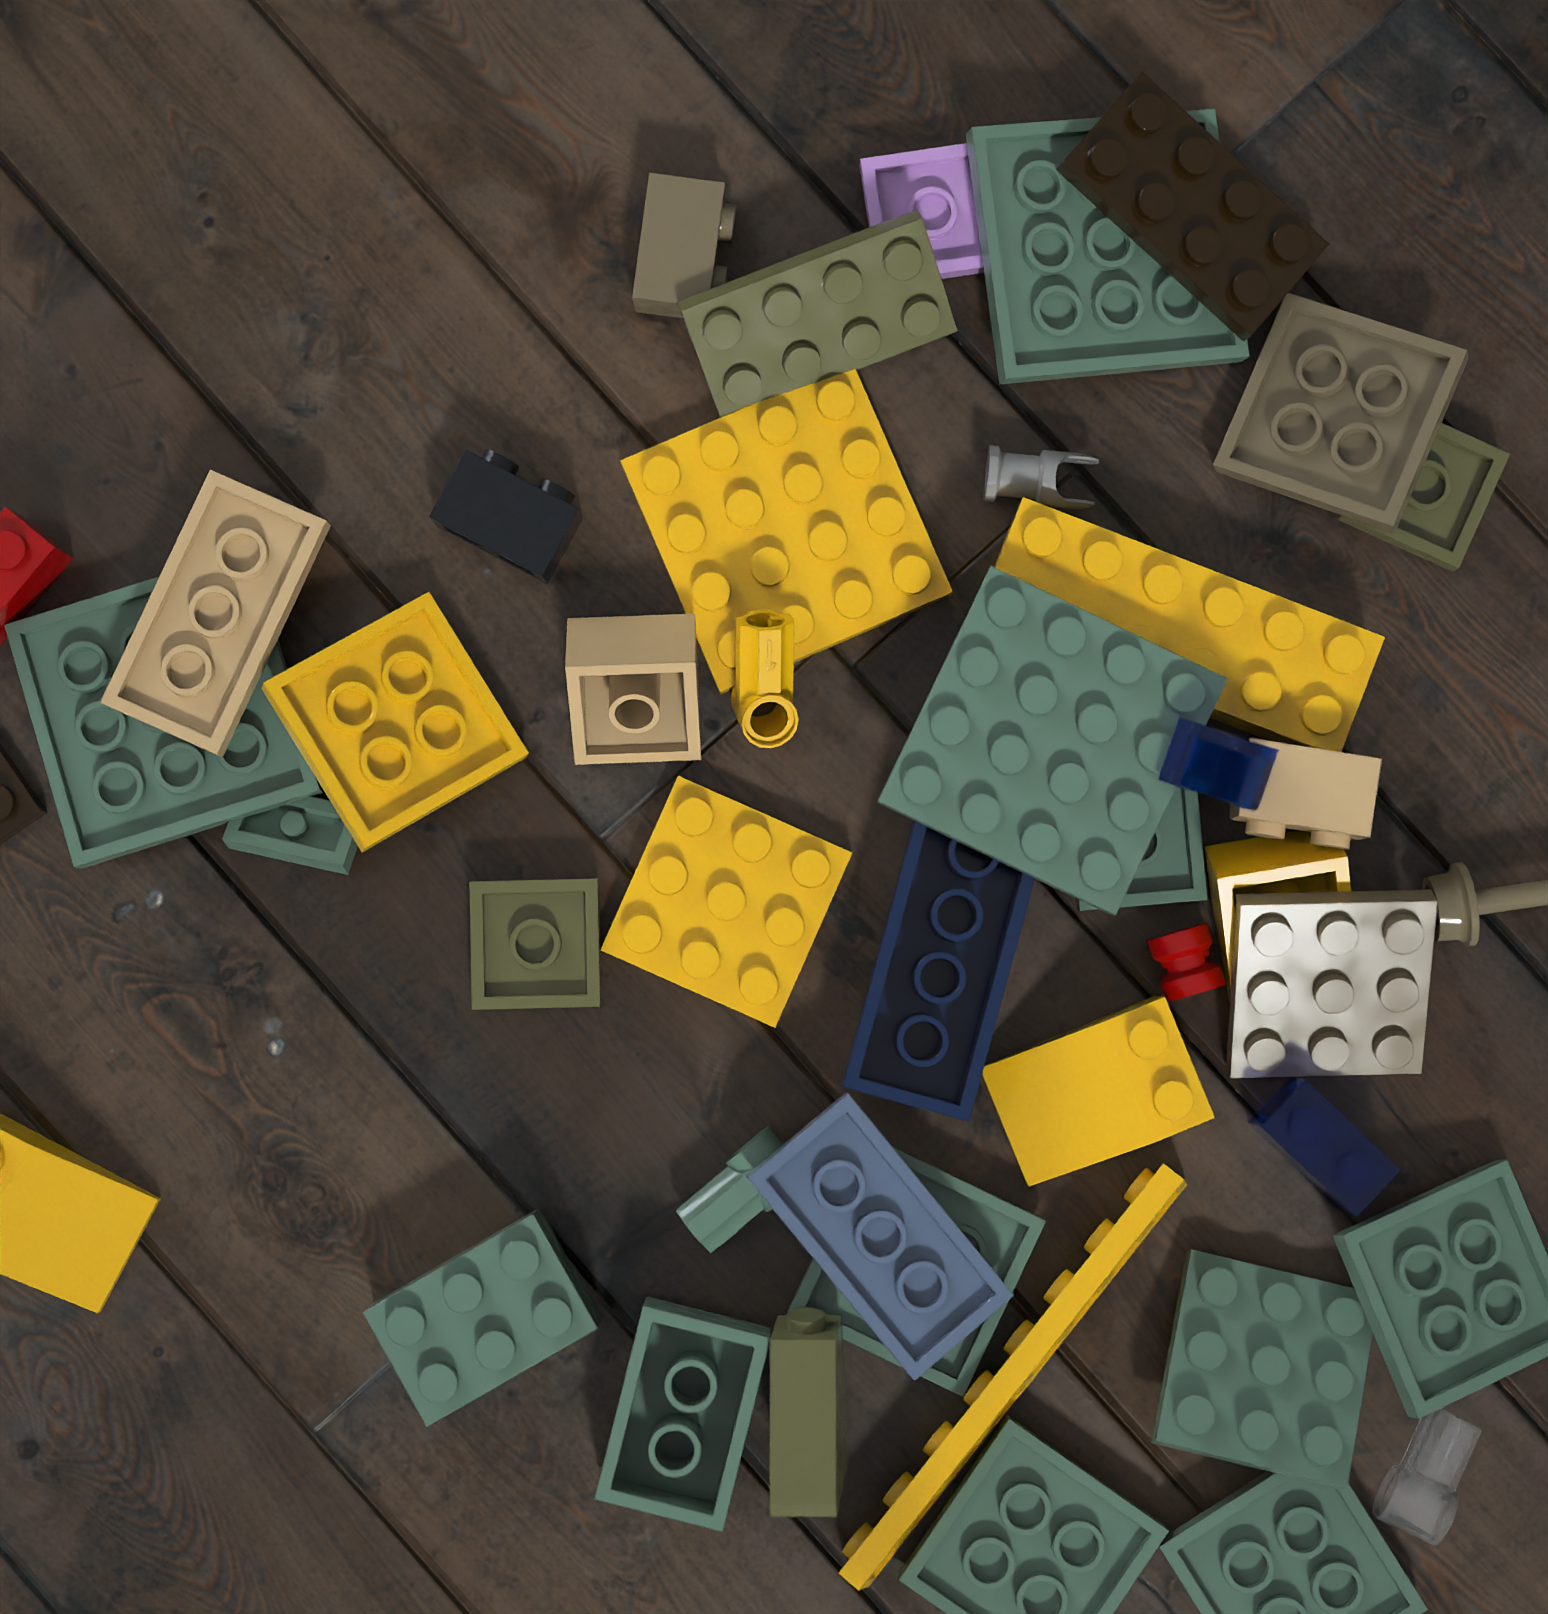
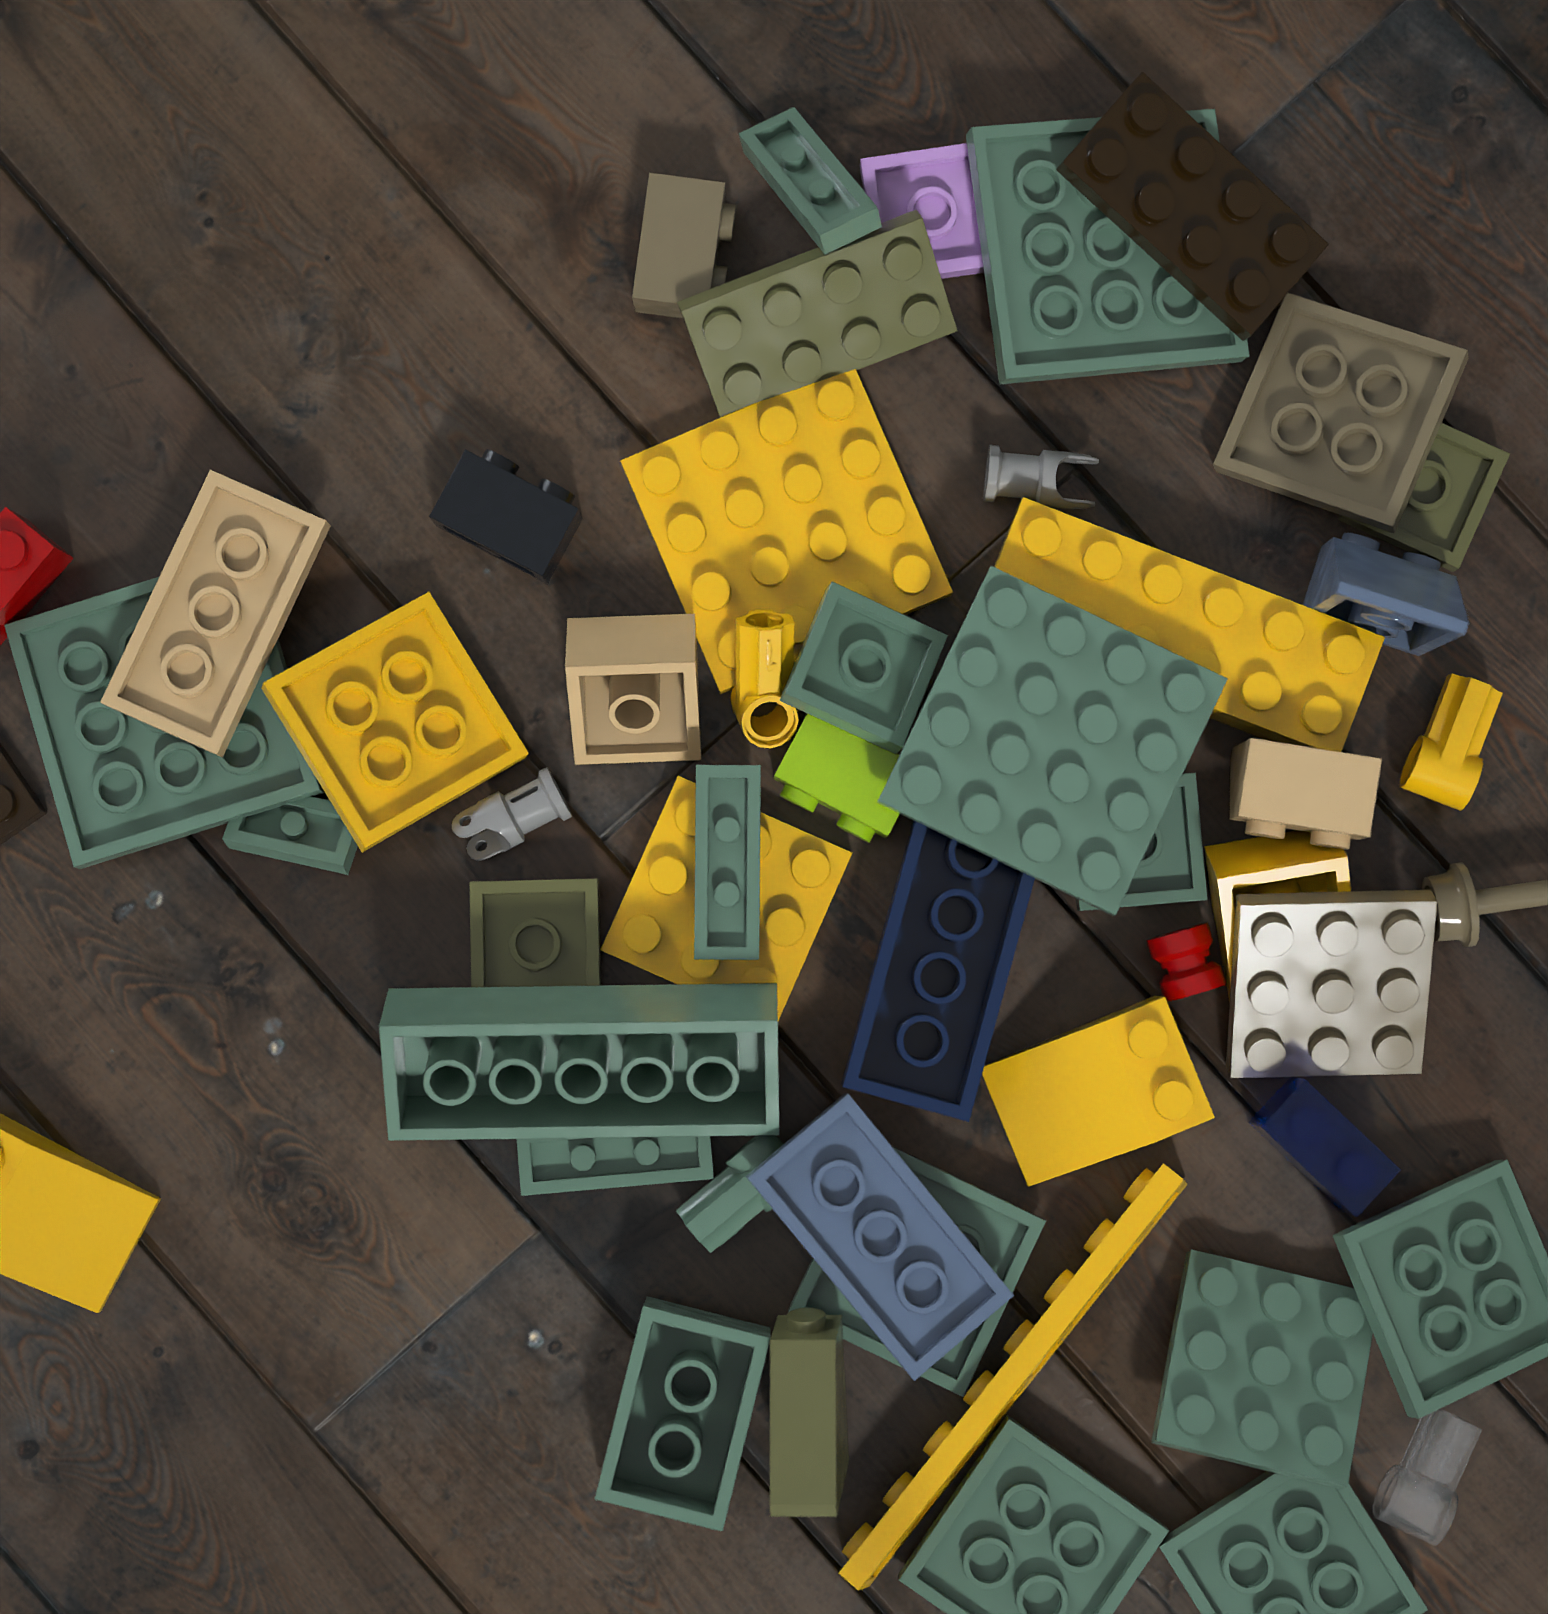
(483, 1317): sand green brick -> none
(511, 816): none -> light grey piece
(580, 1061): none -> sand green brick
(611, 1162): none -> sand green plate
(727, 862): none -> sand green plate
(810, 180): none -> sand green plate
(841, 774): none -> lime brick
(863, 668): none -> sand green plate
(1218, 764): clear blue panel -> none
(1387, 595): none -> sand blue slope
(1446, 758): none -> yellow piece

